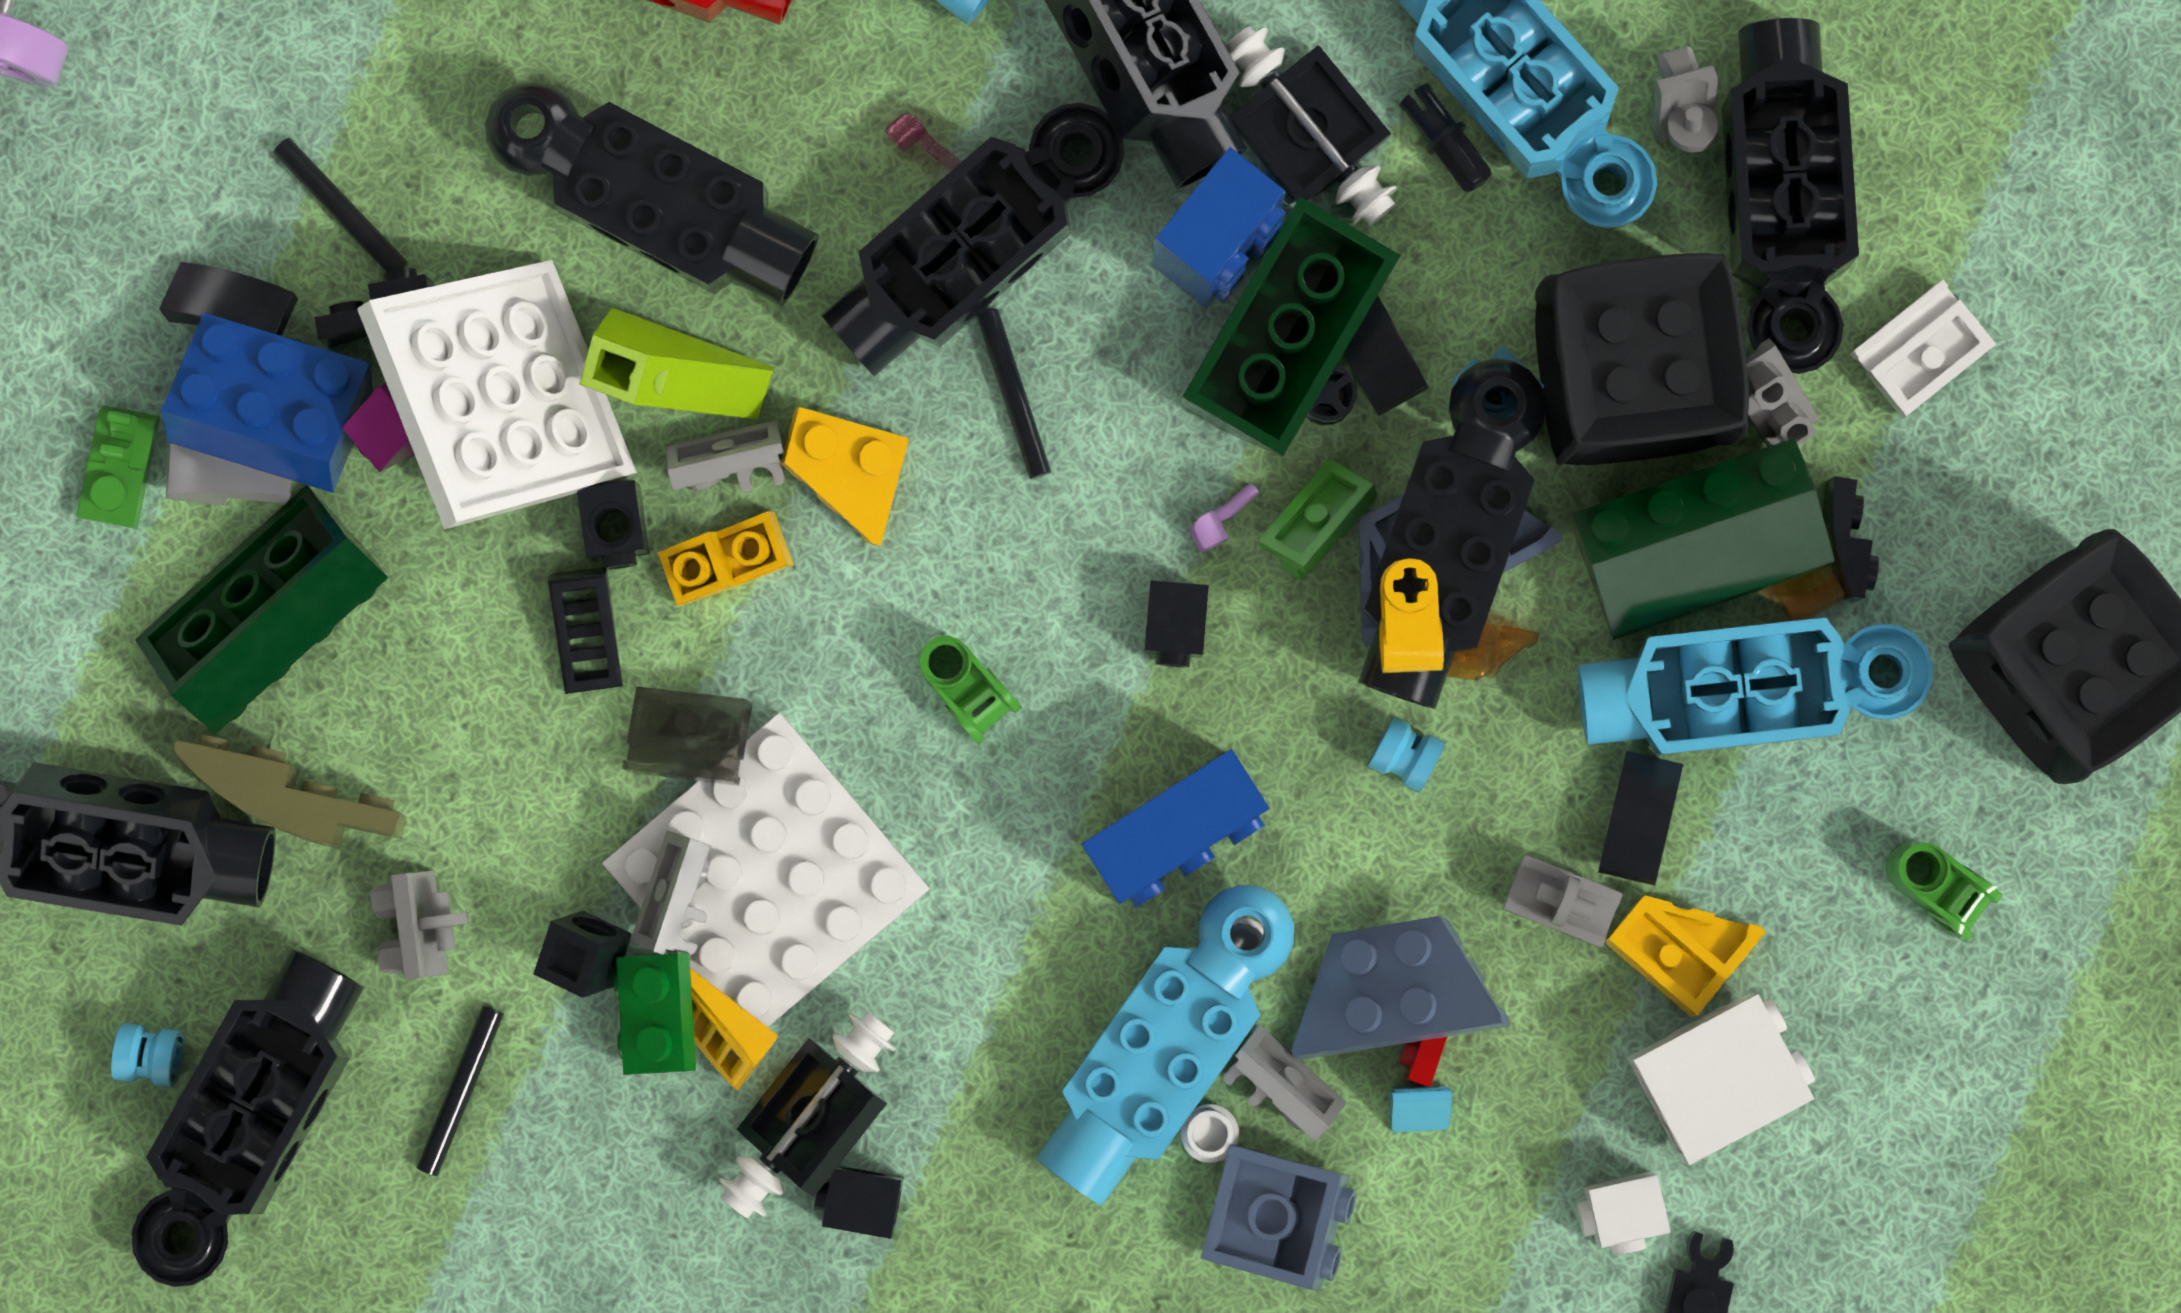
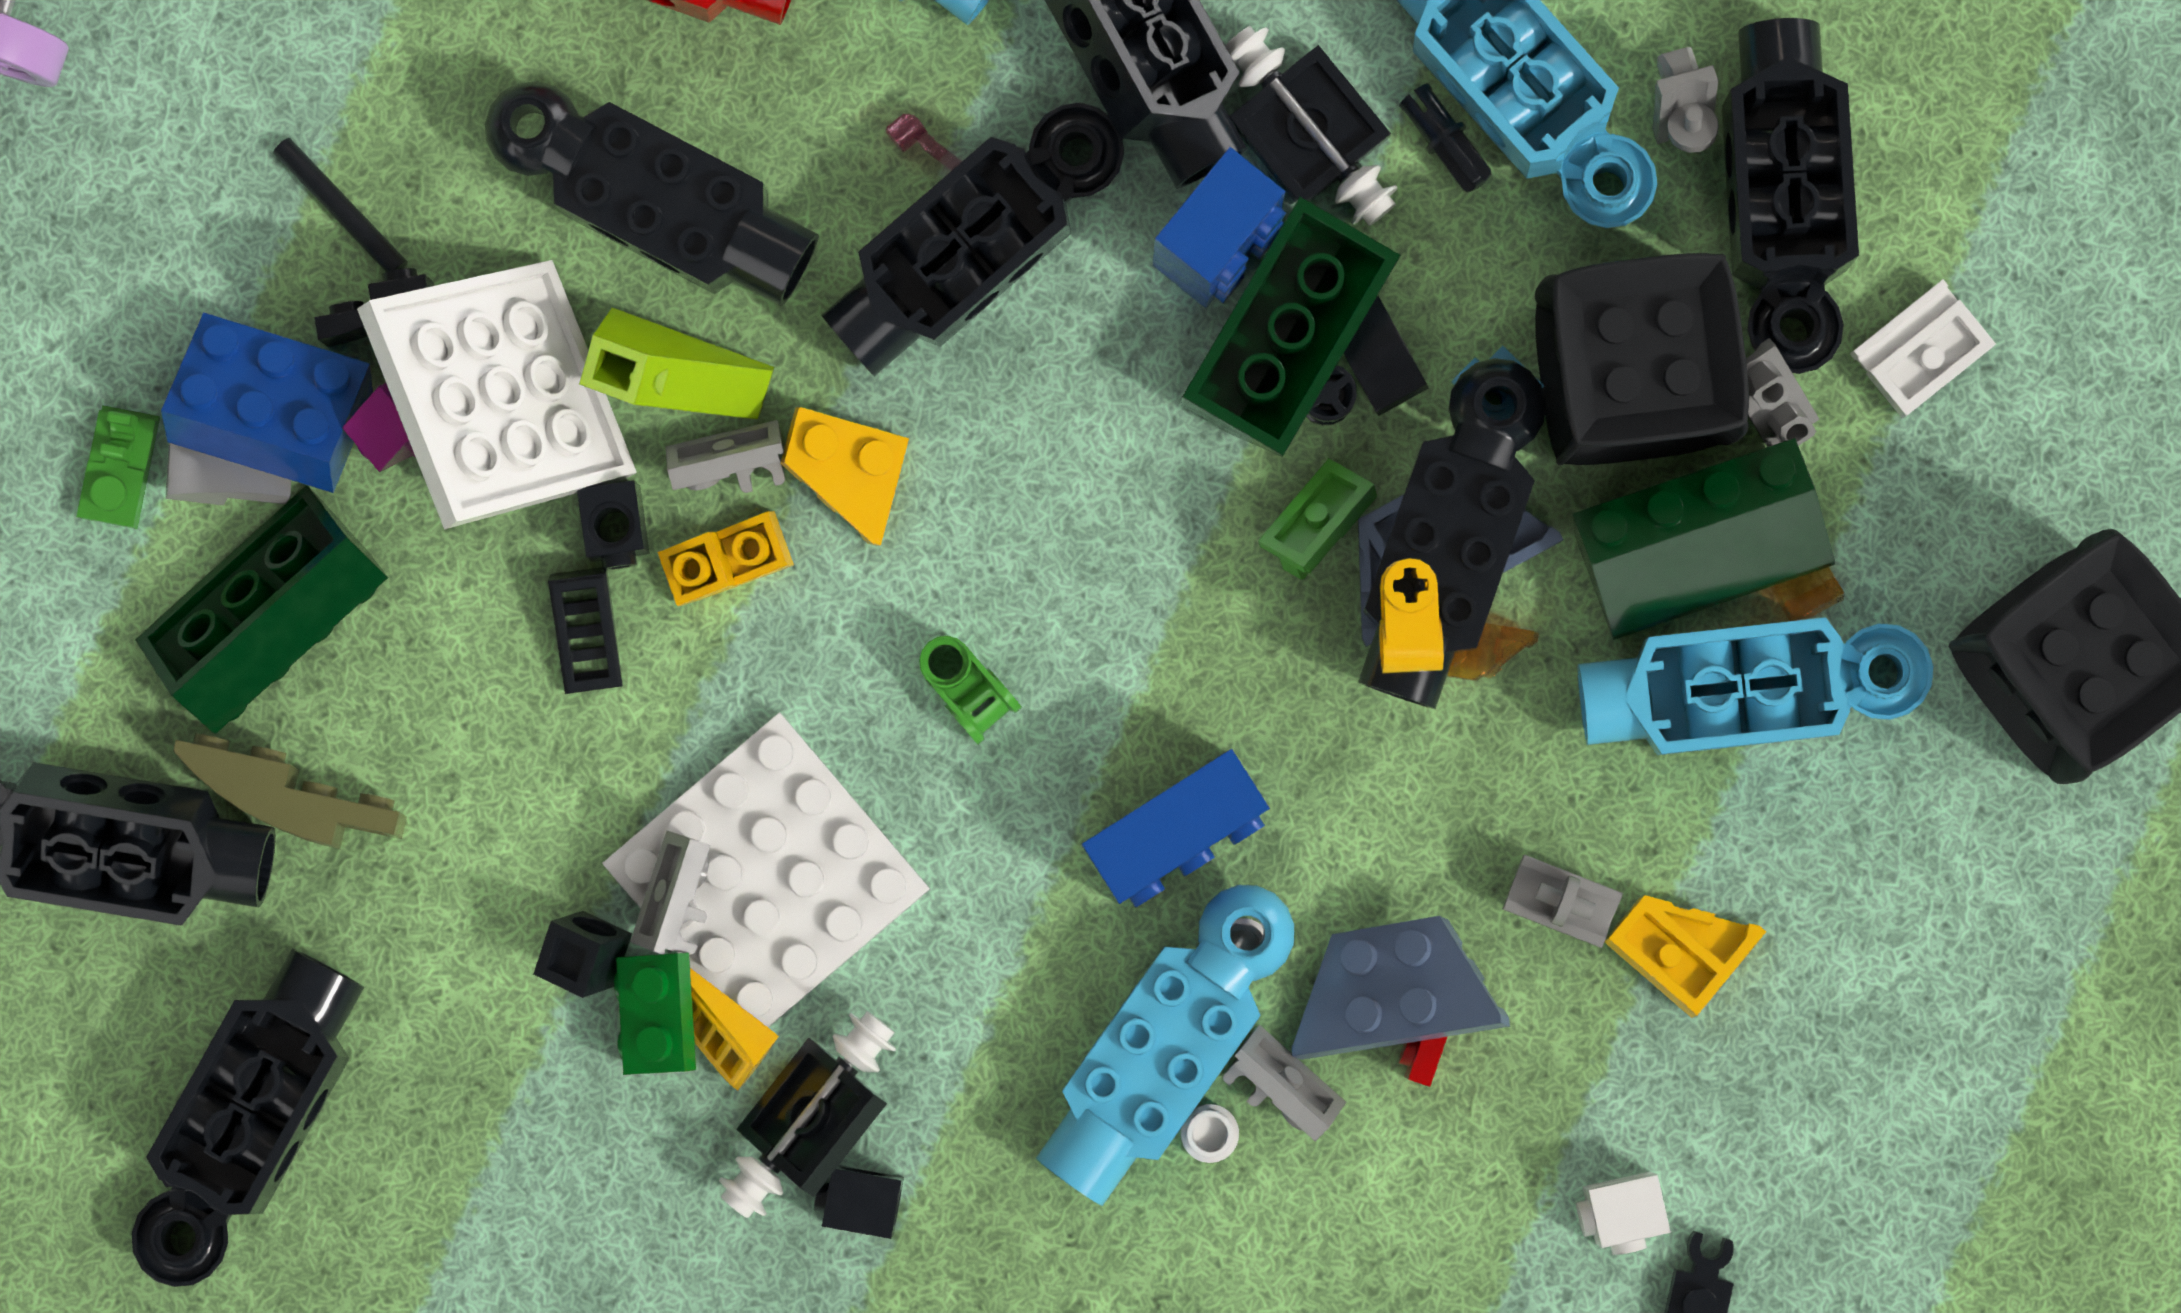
(147, 1055): medium azure wheel -> none
(227, 296): black slope -> none
(422, 925): light grey hips -> none
(460, 1090): black bar -> none
(687, 735): clear smoke plate -> none
(1013, 393): black bar -> none
(1176, 622): black brick -> none
(1208, 529): lavender hand -> none
(1278, 1218): sand blue plate -> none
(1406, 754): medium azure wheel -> none
(1420, 1108): medium azure slope -> none
(1640, 818): black slope -> none
(1722, 1077): white brick -> none
(1854, 565): black slope -> none
(1950, 892): bright green piece -> none

